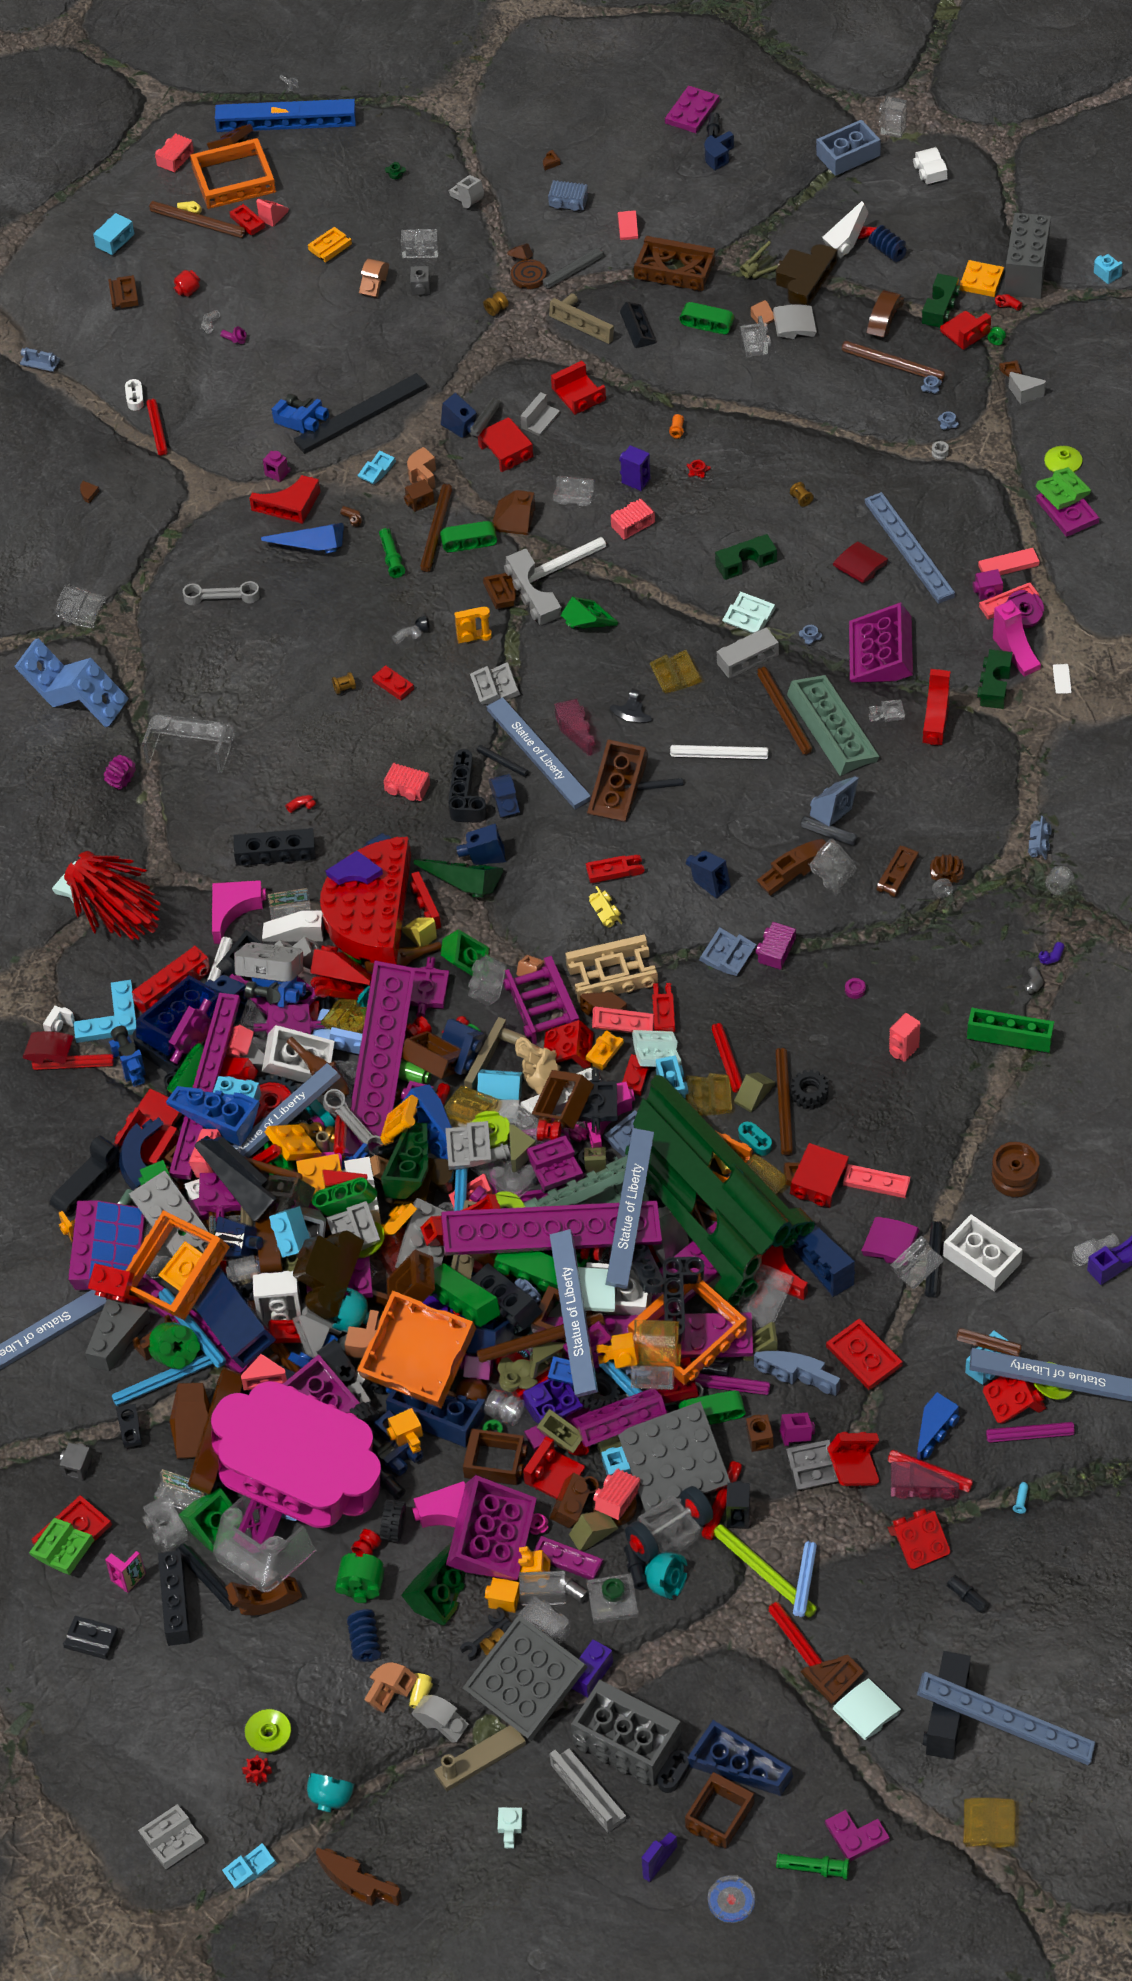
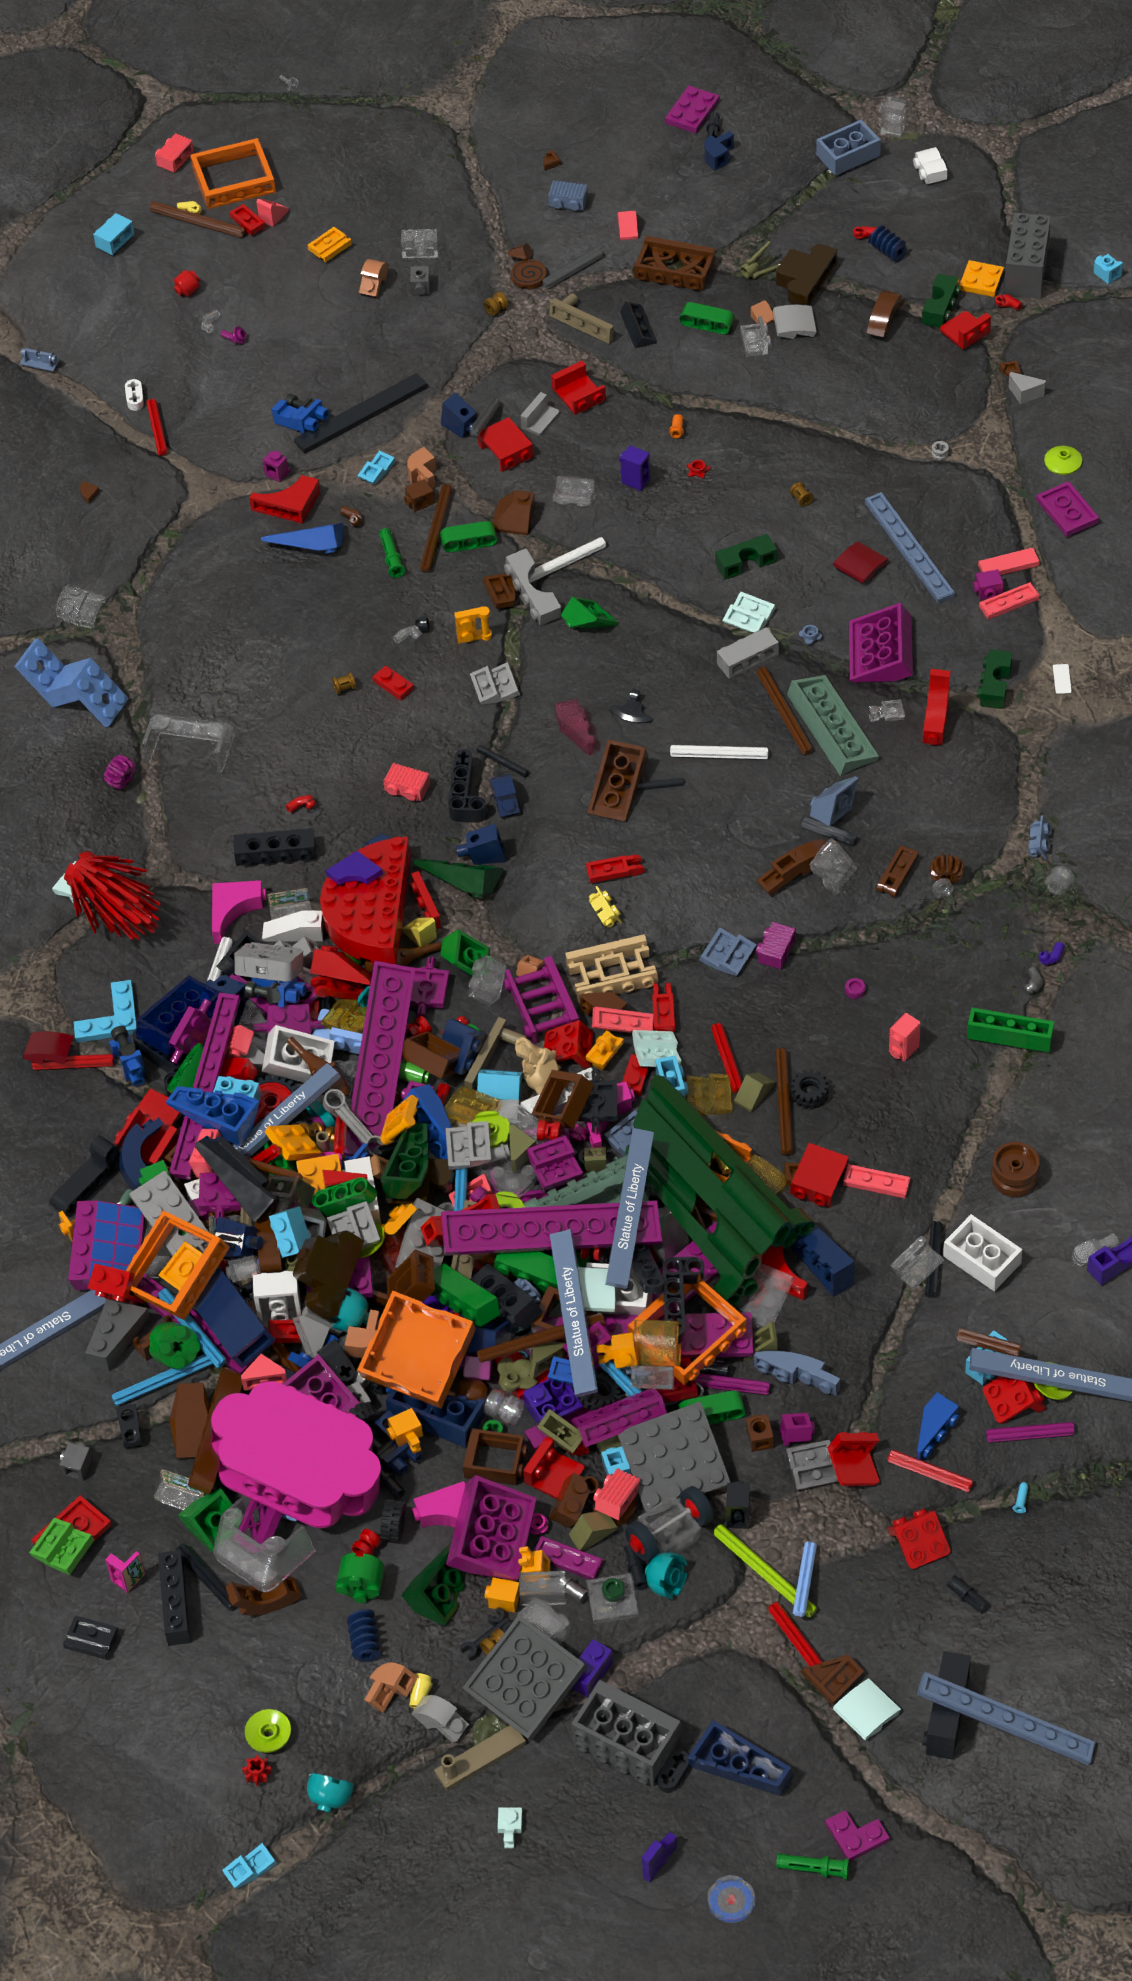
(56, 1019): white bracket -> none
(123, 292): reddish brown plate -> none
(161, 1512): clear brick -> none
(171, 1836): light grey slope -> none
(191, 963): red brick -> none
(221, 593): light grey piece -> none
(231, 137): reddish brown wing -> none
(286, 115): blue brick -> none
(349, 1877): reddish brown slope -> none
(395, 170): dark green plate -> none
(468, 191): light grey brick -> none
(538, 753): sand blue tile -> none
(587, 1789): light grey fence -> none
(632, 519): coral brick -> none
(675, 672): clear yellow slope -> none
(709, 873): dark blue torso -> none
(720, 1501): red axle -> none
(729, 1791): reddish brown window -> none
(757, 1137): teal beam -> none
(847, 230): white slope -> none
(864, 1354): red plate -> none
(889, 1238): magenta slope -> none
(891, 360): reddish brown axle -> none
(917, 1481): clear pink slope -> none
(931, 384): sand blue plate -> none
(948, 420): sand blue plate -> none
(989, 1822): clear yellow slope -> none
(996, 336): green bush -> none
(1010, 637): dark pink arch -> none
(1034, 605): magenta plate -> none
(1063, 488): bright green slope -> none

